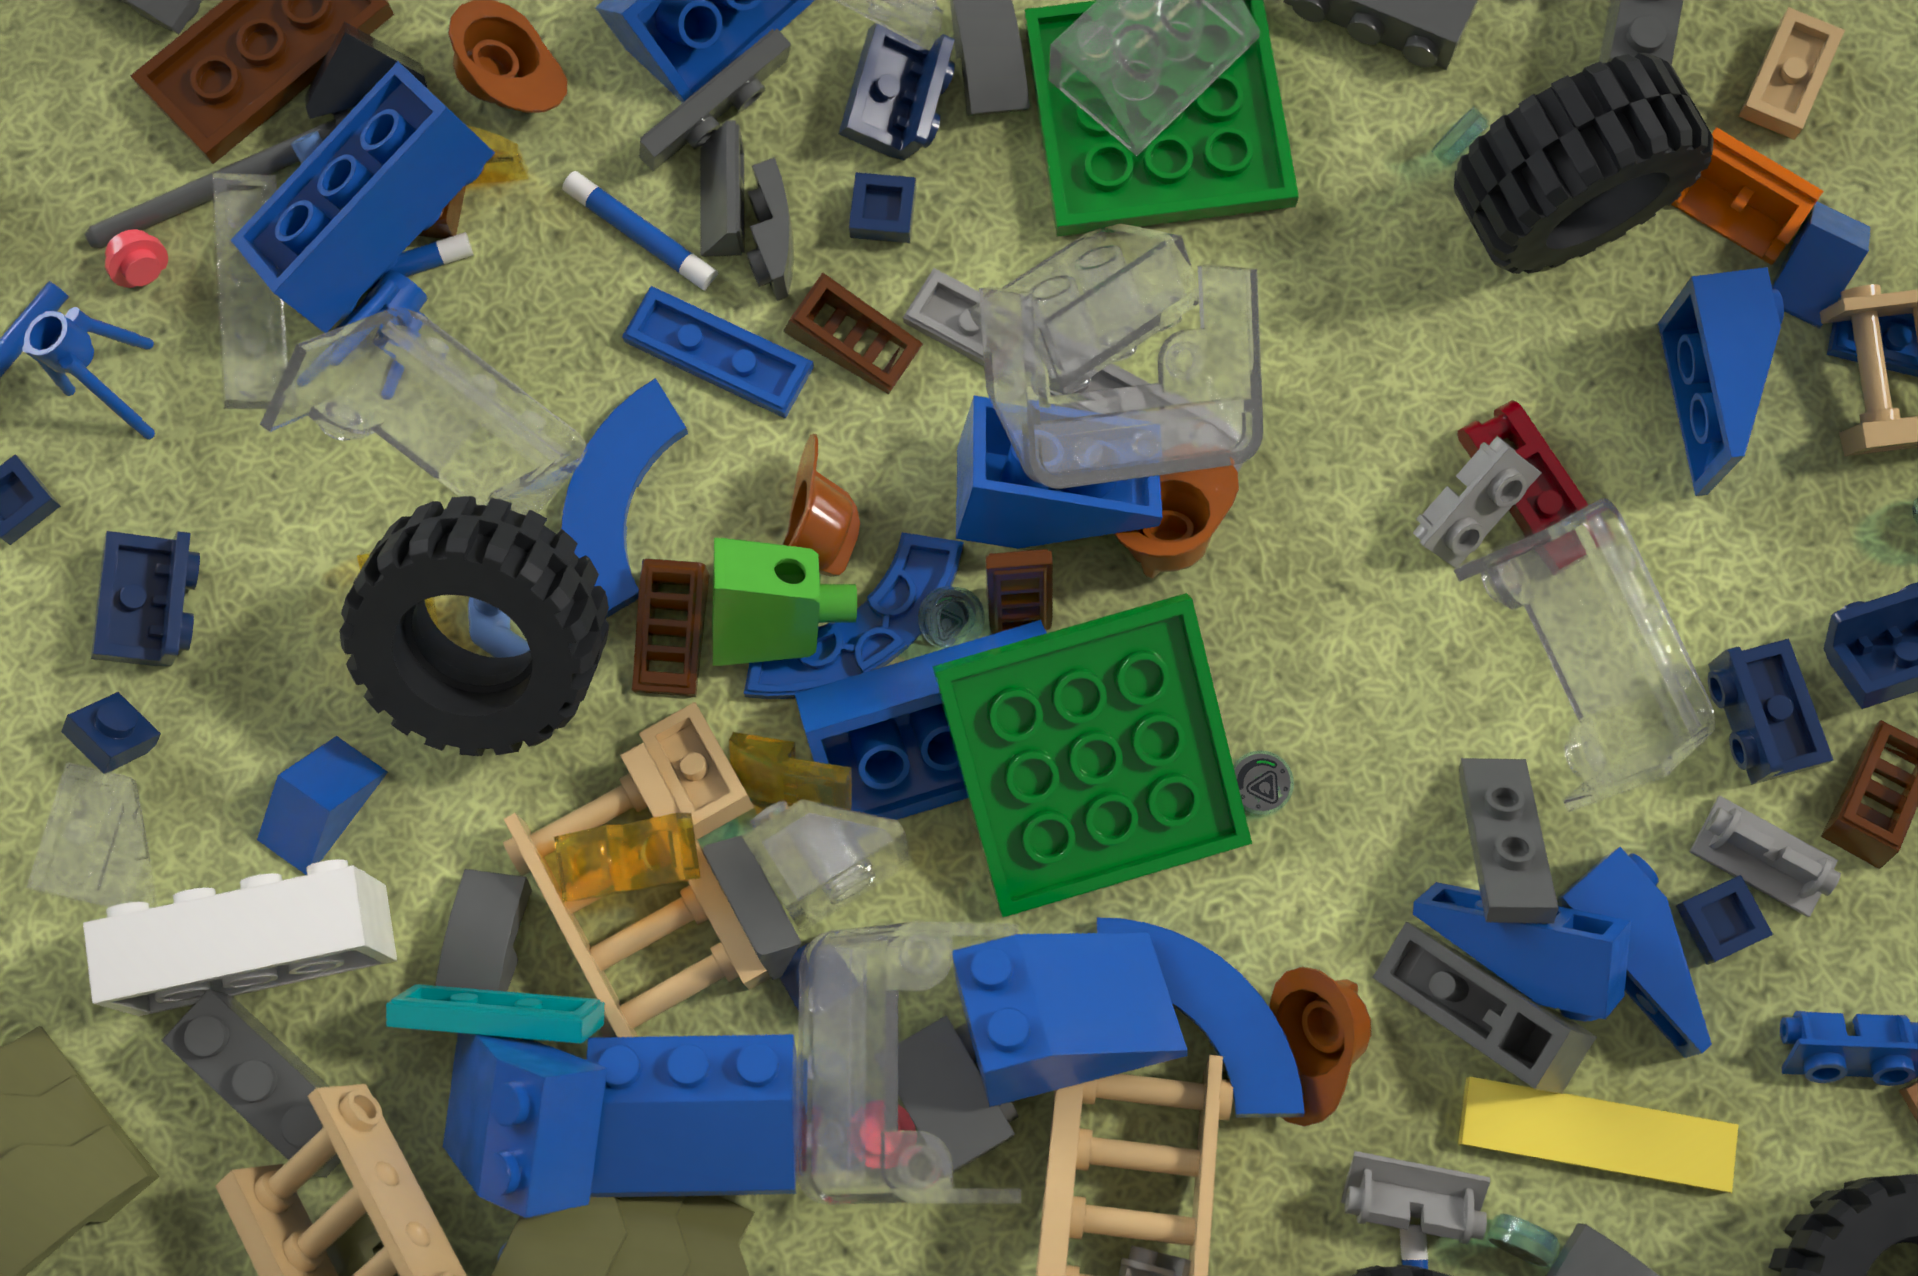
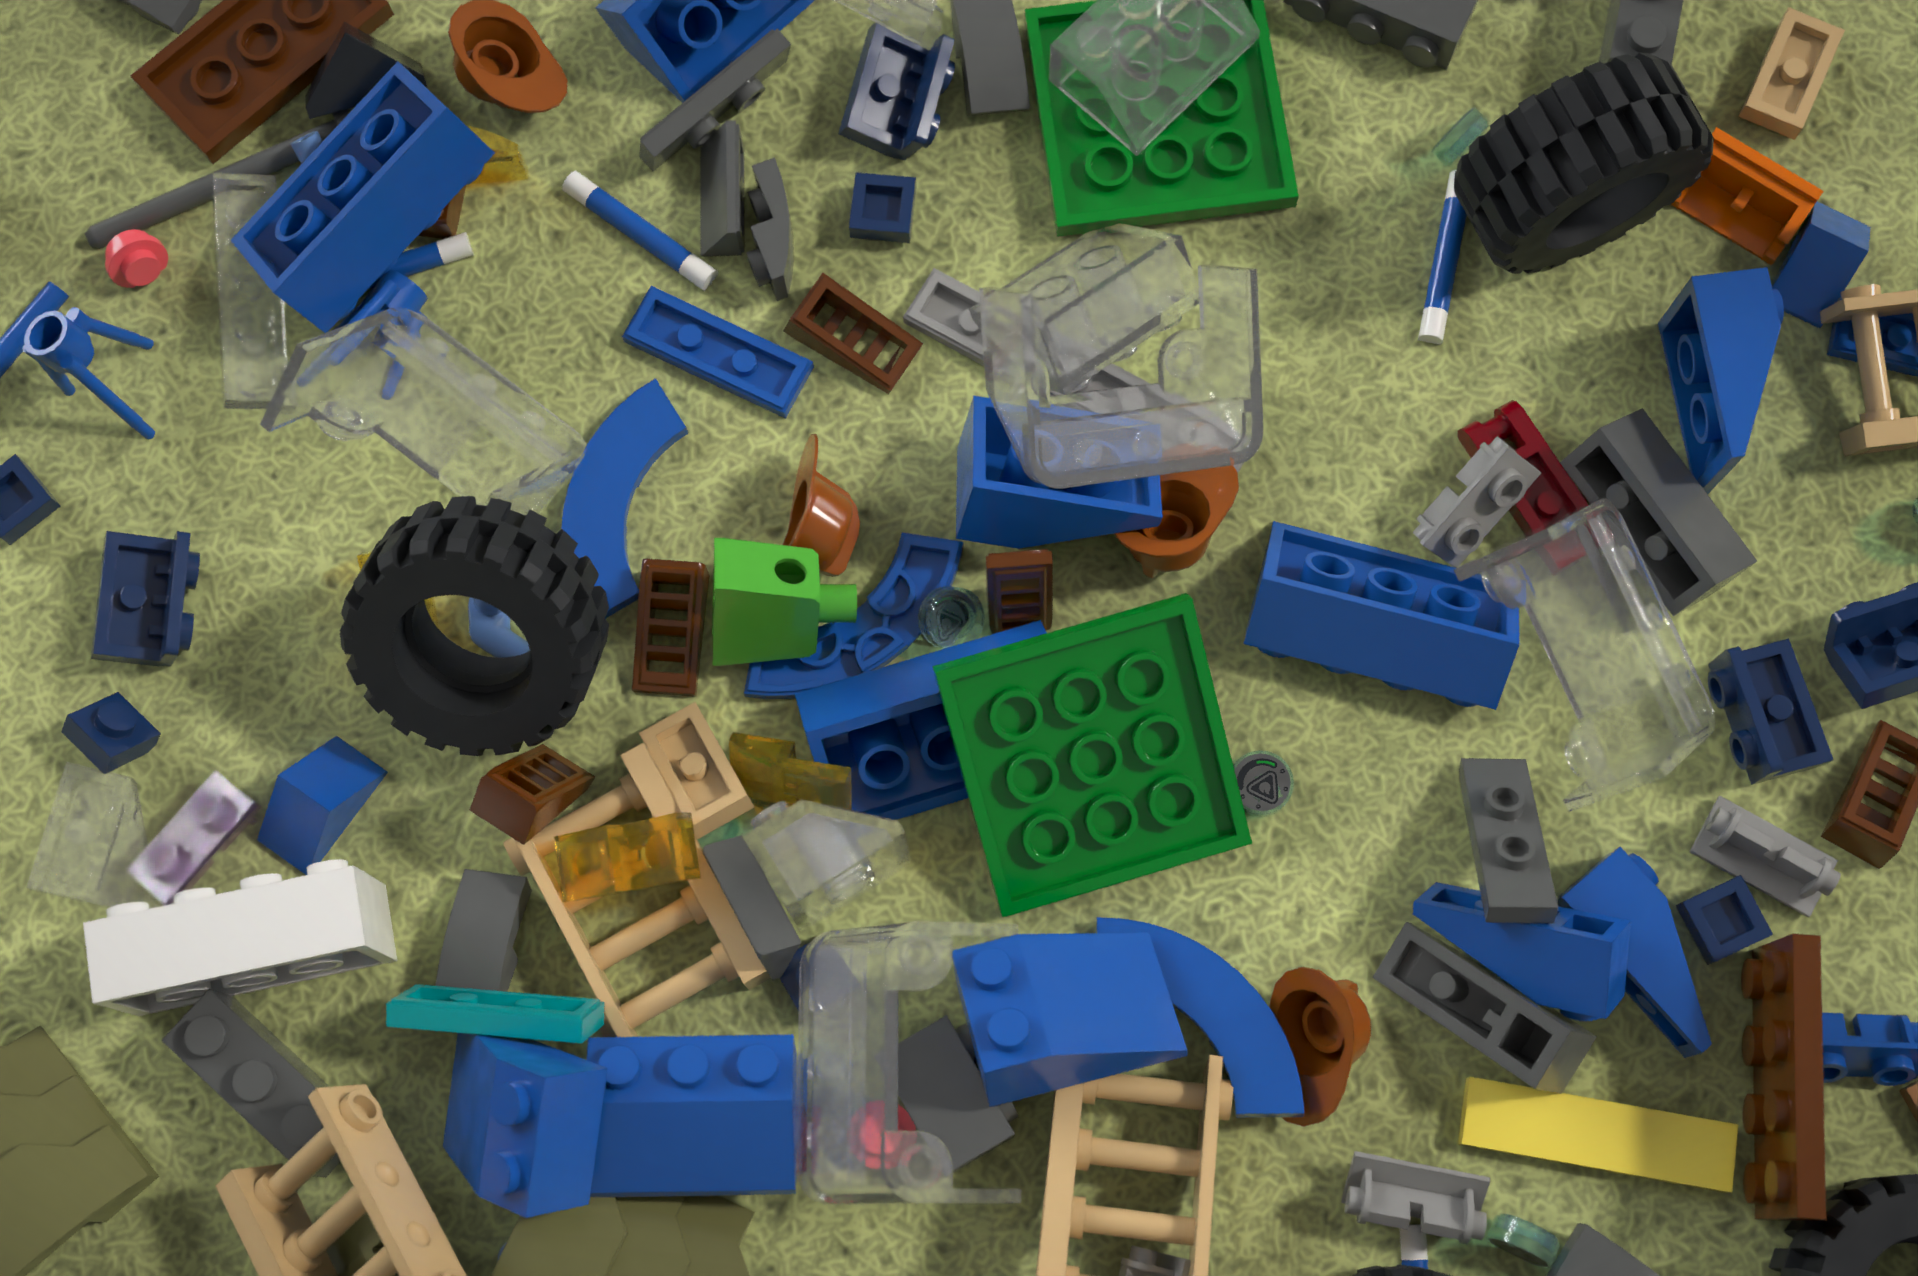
(195, 833): none -> clear purple hinge
(529, 792): none -> reddish brown slope
(1381, 617): none -> blue slope
(1443, 268): none -> blue bar
(1667, 511): none -> dark grey brick
(1787, 1080): none -> reddish brown plate

